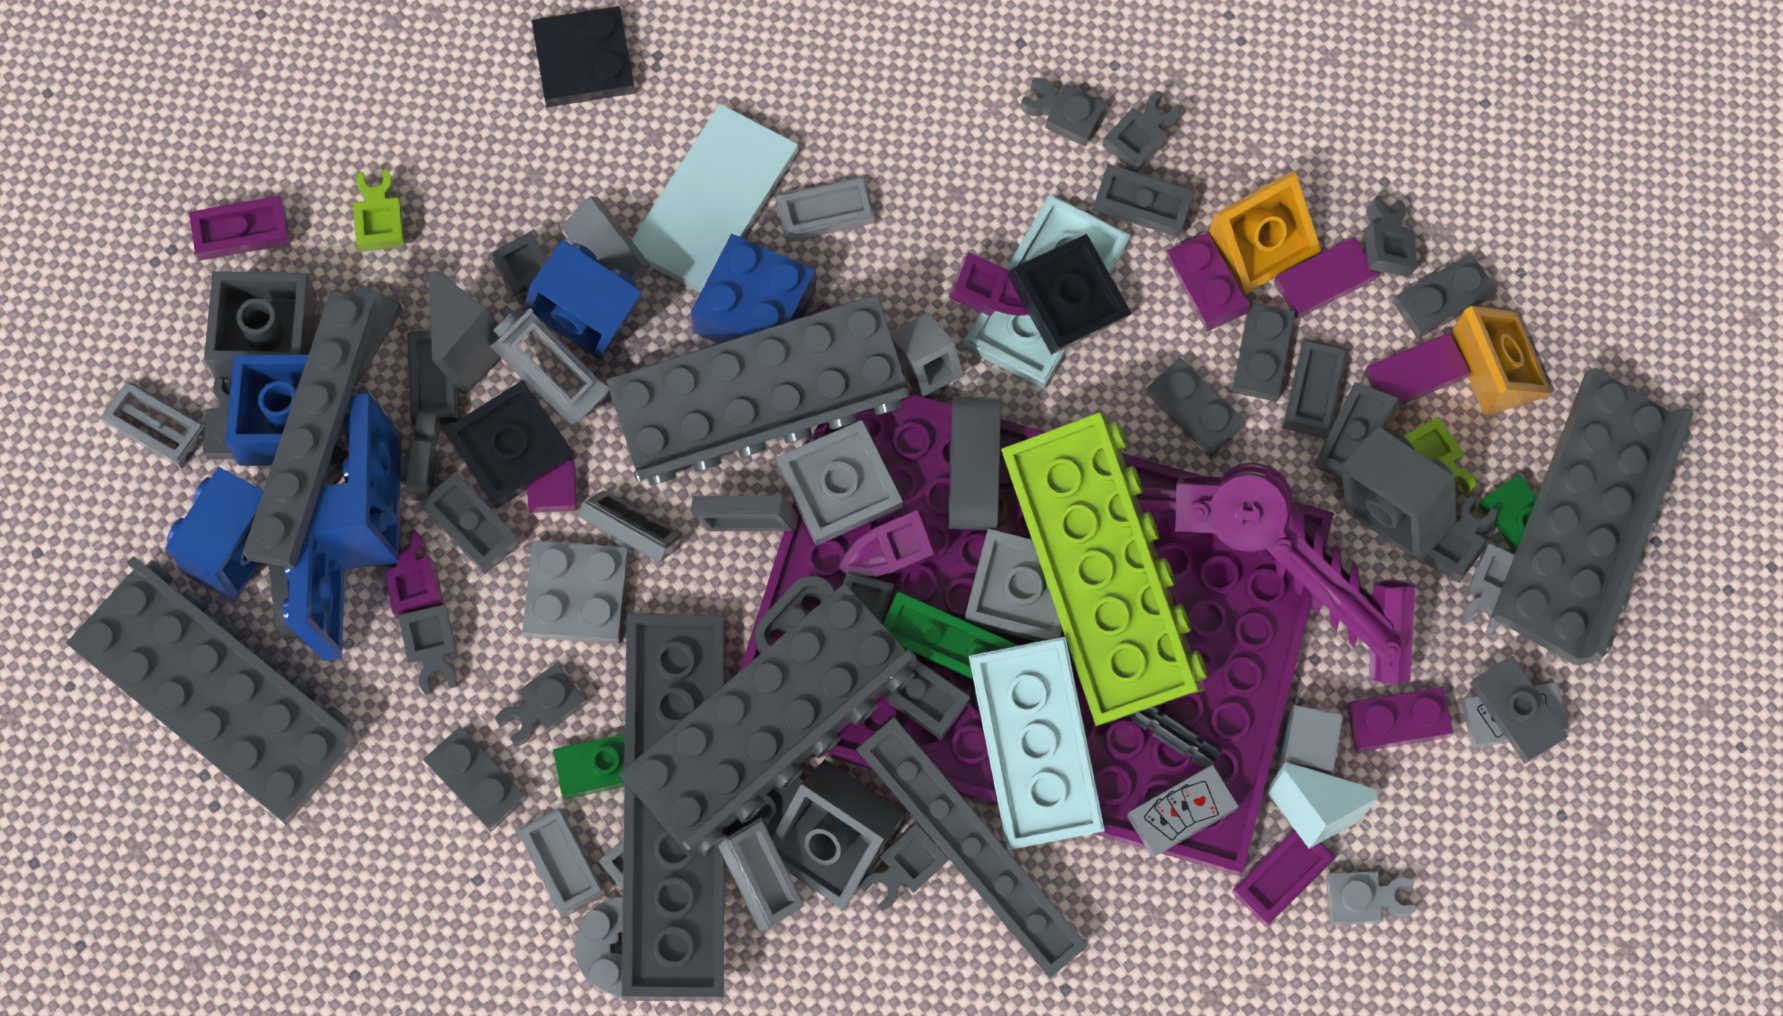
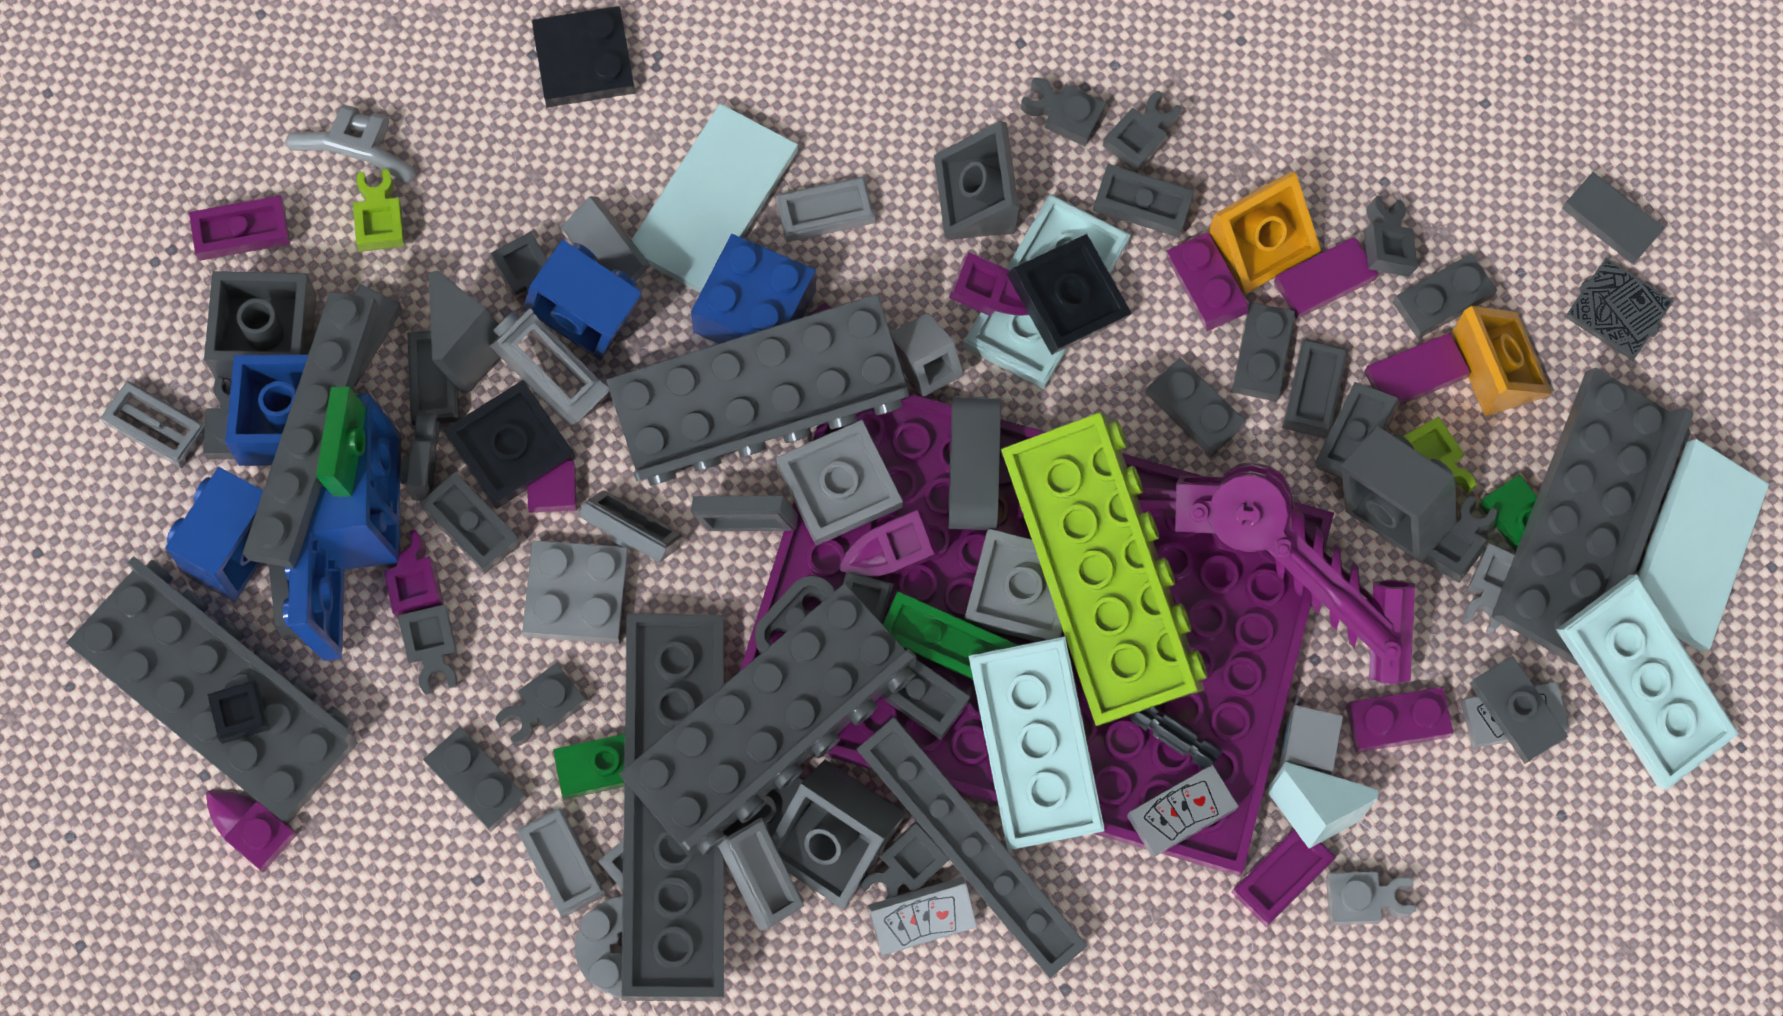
(238, 712): none -> black tile
(248, 827): none -> magenta plate
(341, 442): none -> green plate
(364, 148): none -> light grey piece
(922, 916): none -> light grey tile
(978, 185): none -> dark grey slope
(1613, 218): none -> dark grey tile
(1619, 309): none -> dark grey piece
(1647, 681): none -> light aqua tile
(1701, 541): none -> light aqua tile

